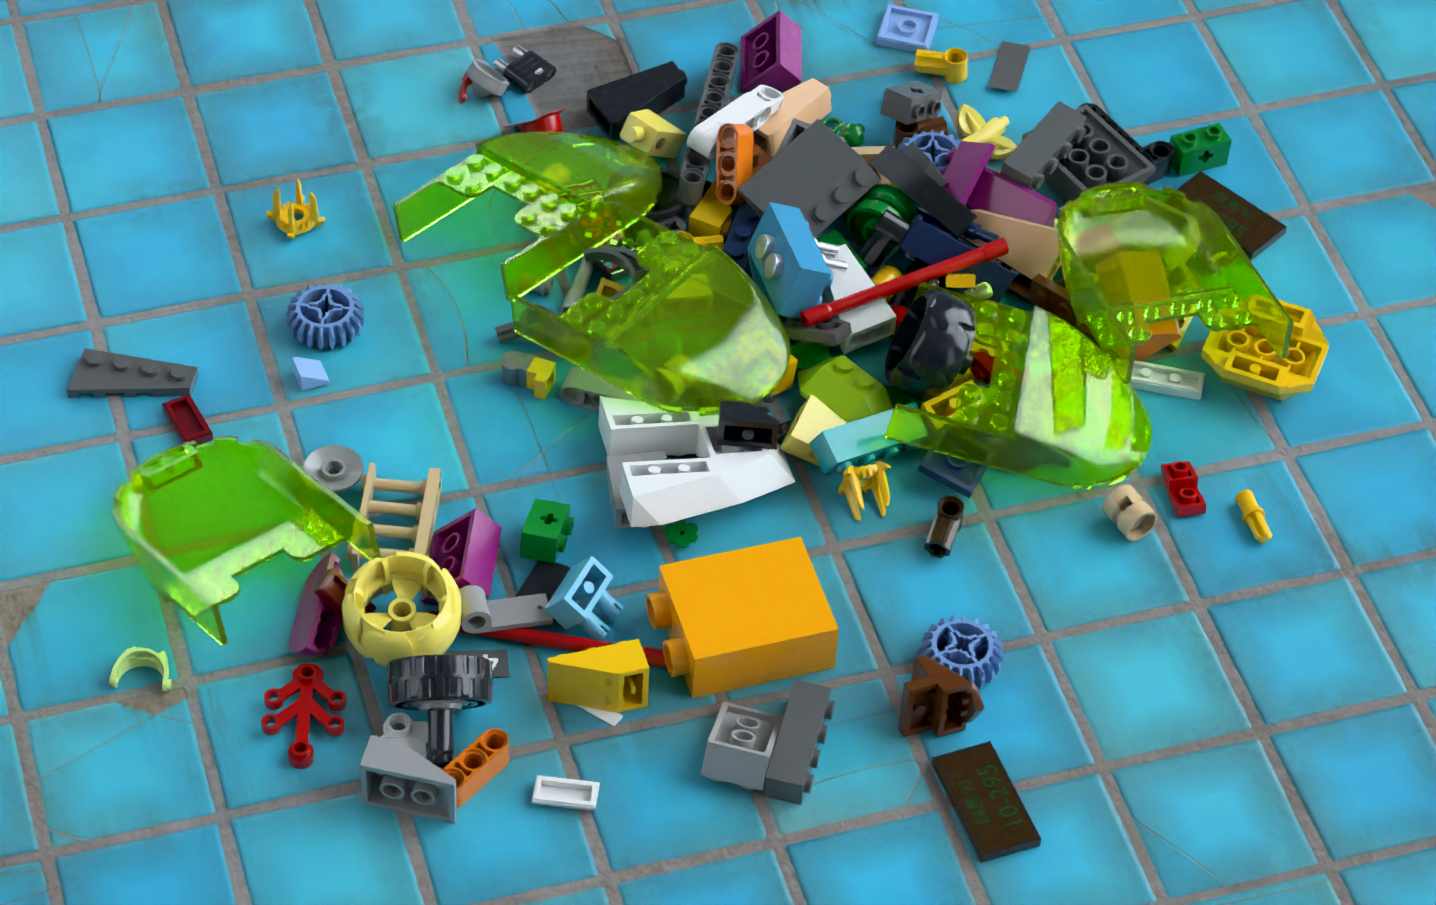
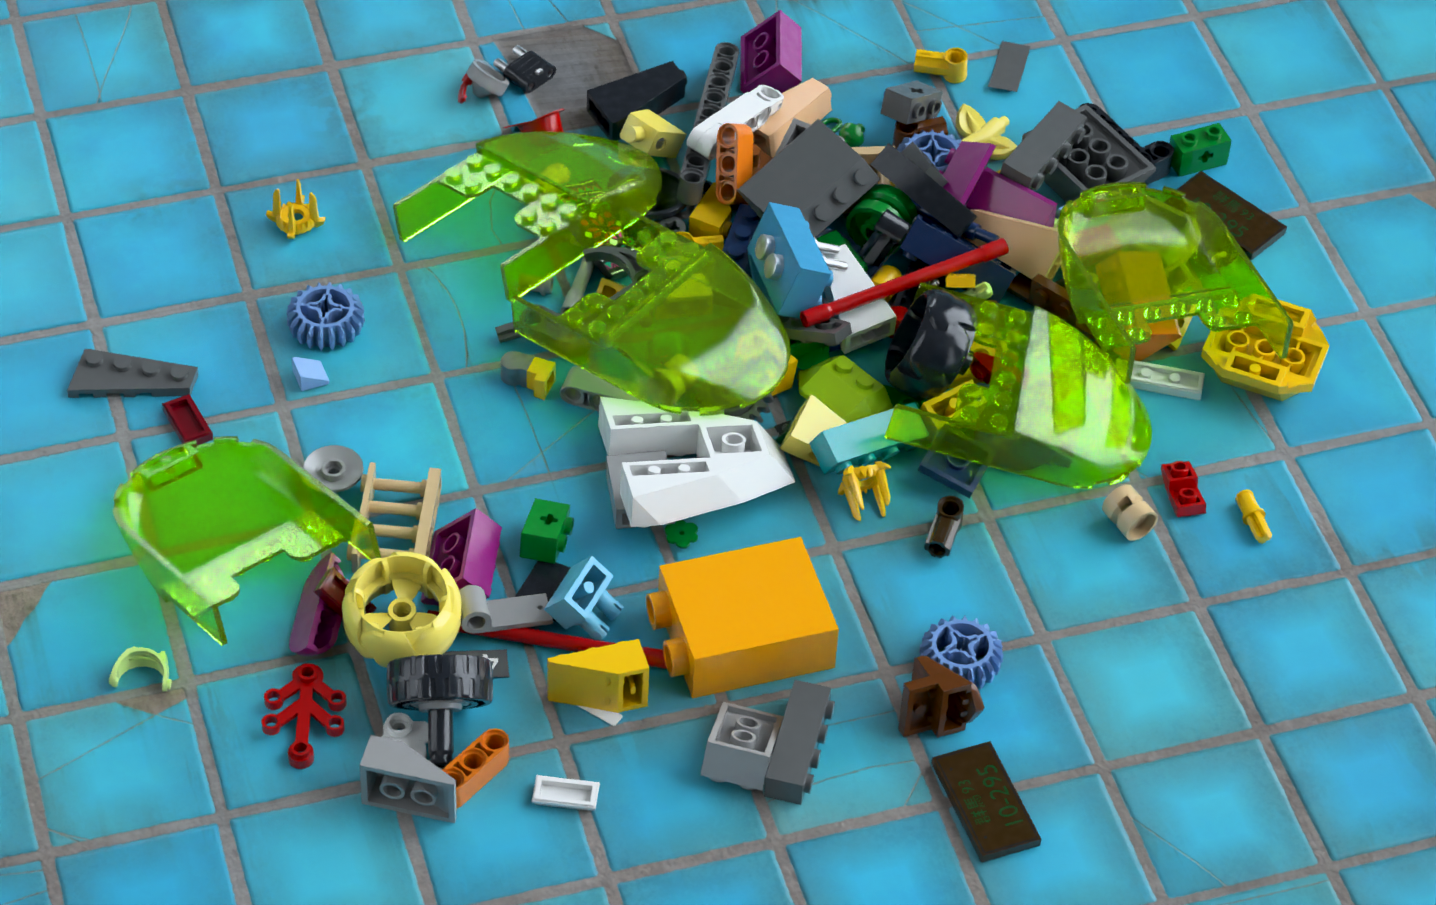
(746, 426): black slope -> none
(907, 29): light blue tile -> none

